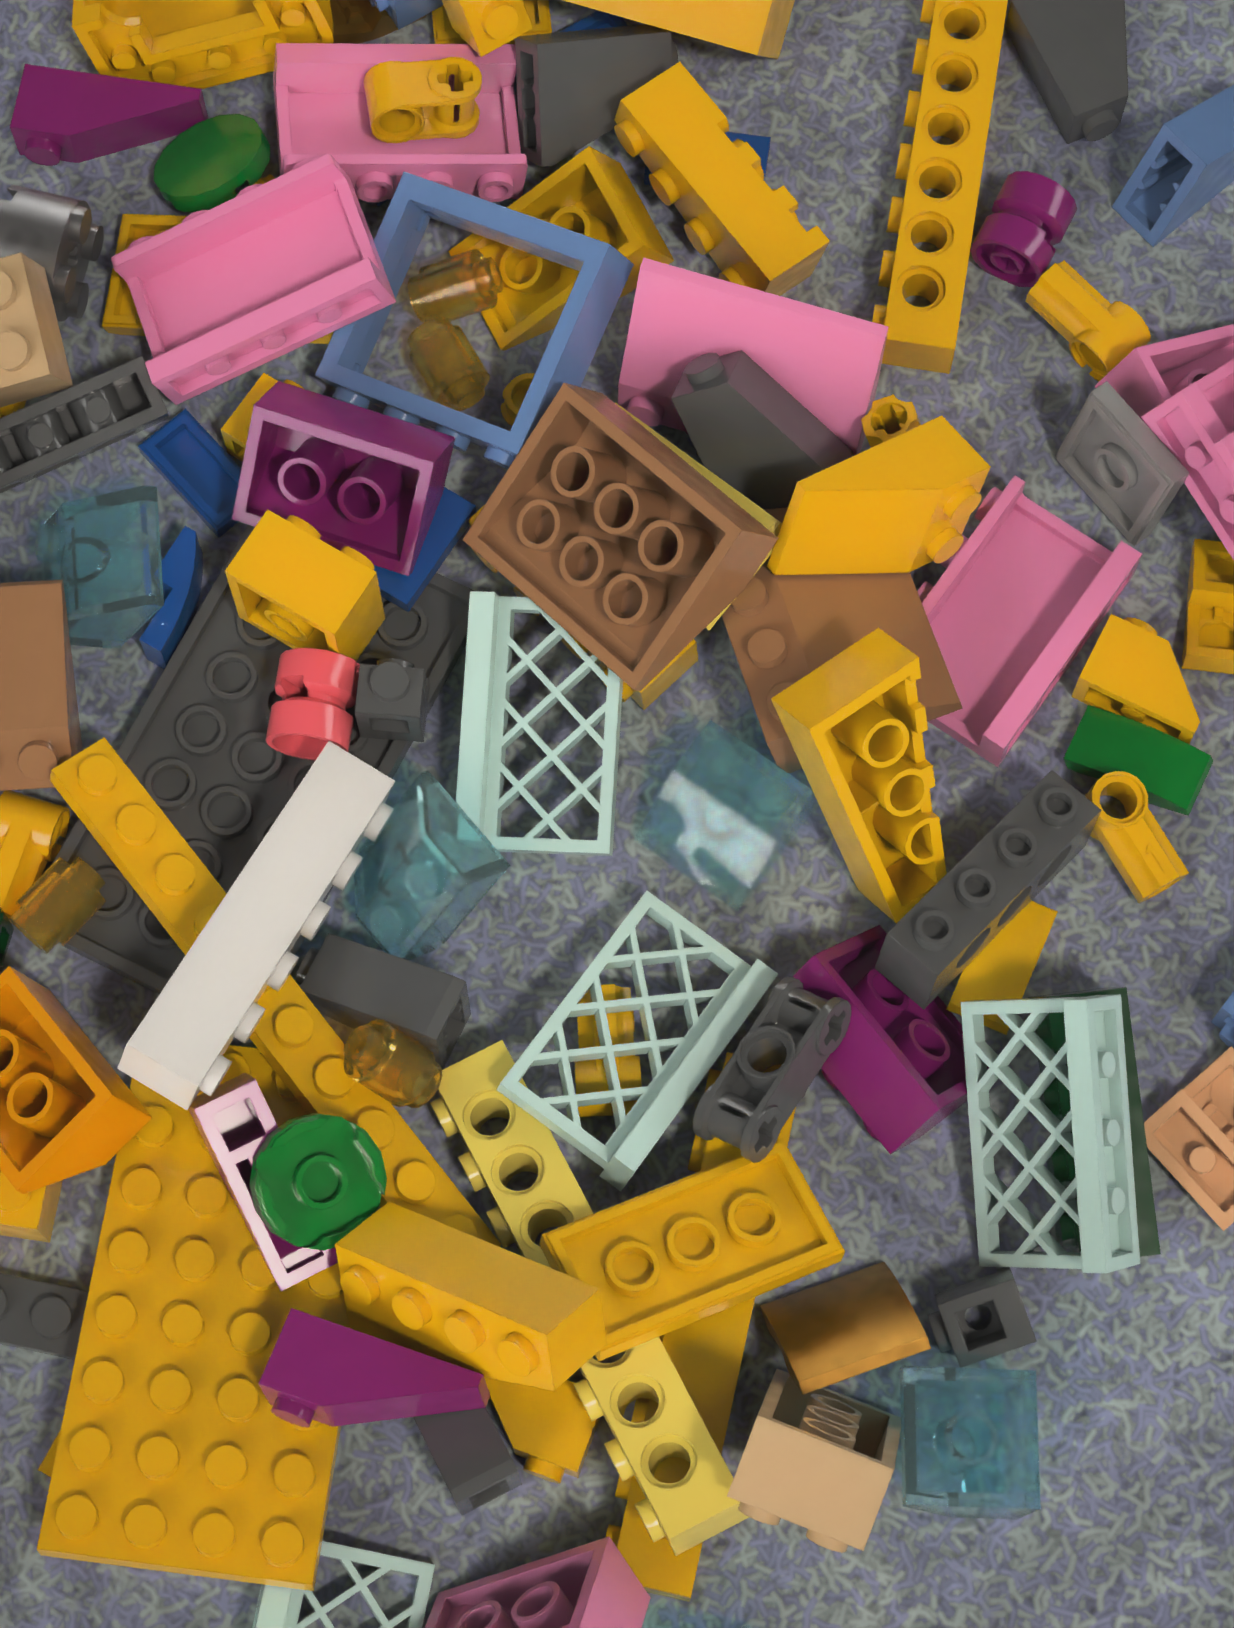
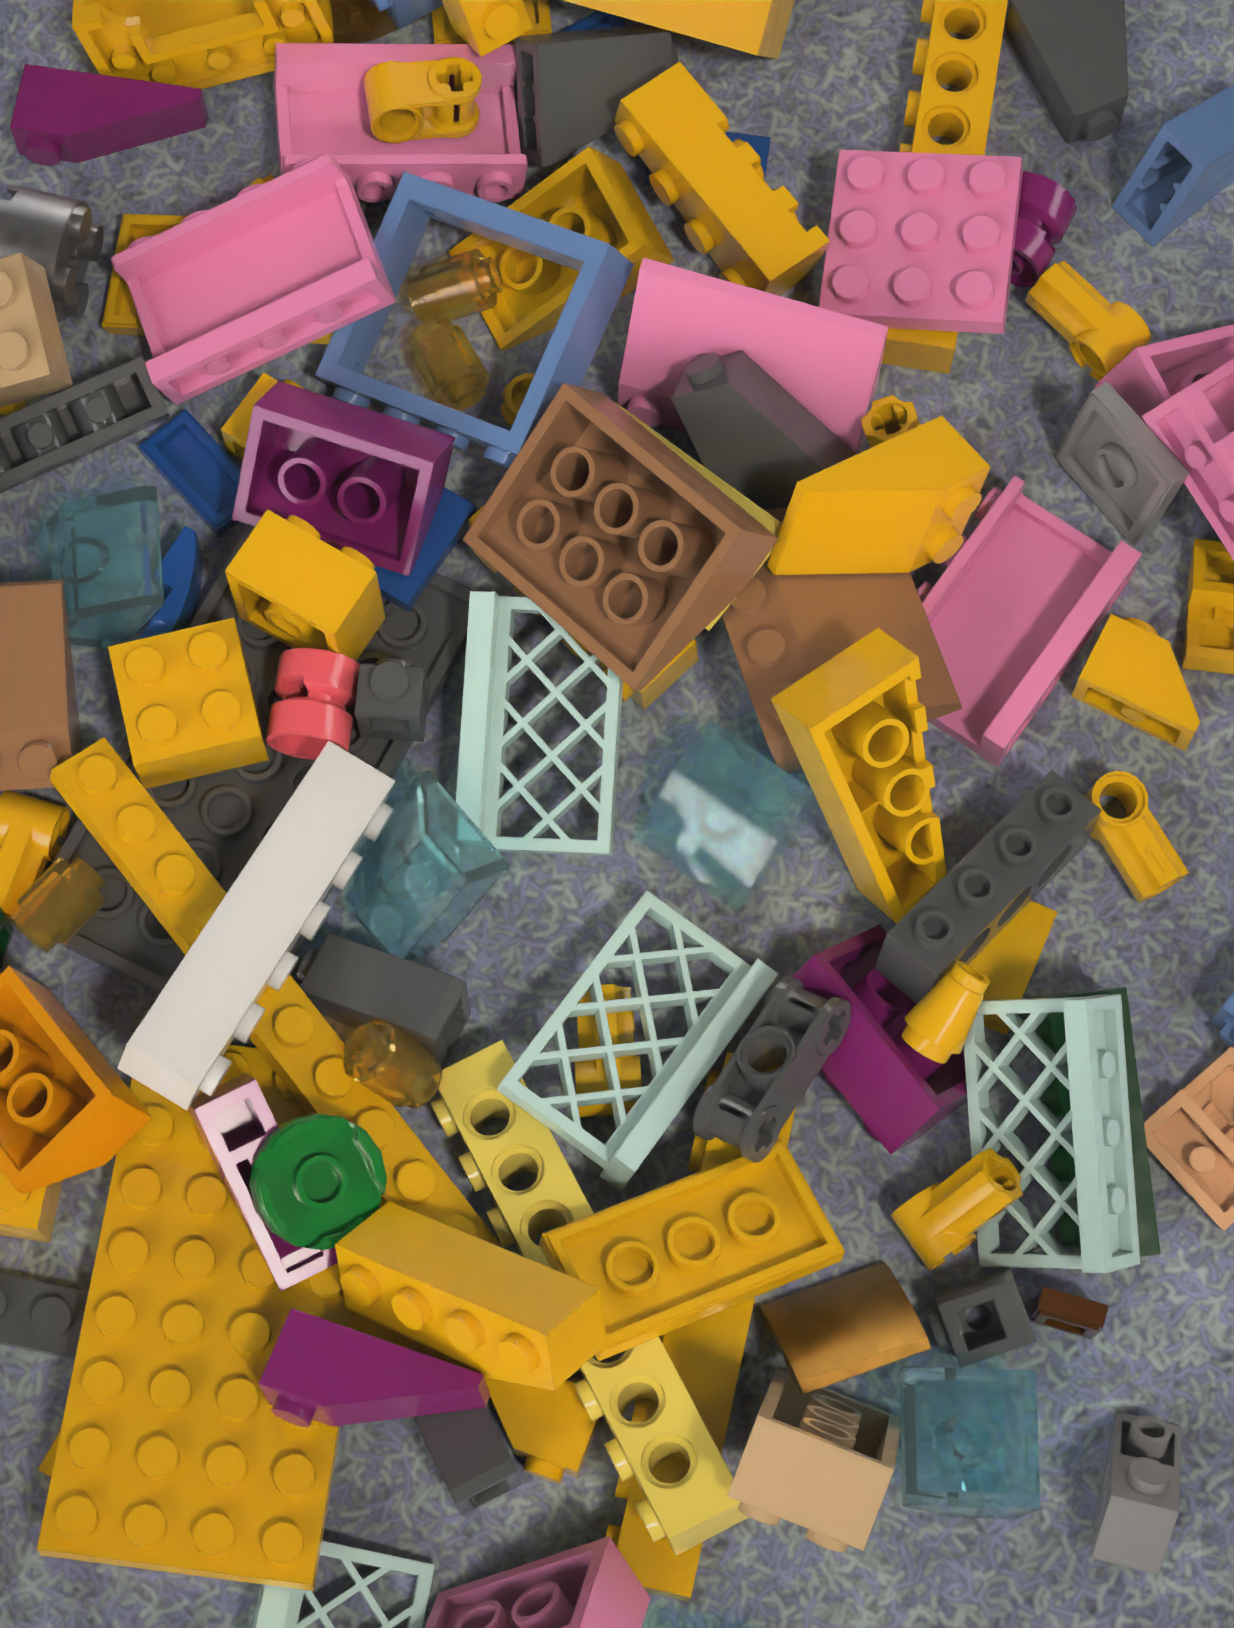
(188, 703): none -> yellow brick
(211, 162): green tile -> none
(922, 239): none -> bright pink plate
(946, 1013): none -> yellow cone
(949, 1213): none -> yellow piece
(1068, 1313): none -> reddish brown tile
(1138, 1493): none -> light grey slope
(1164, 764): green slope -> none

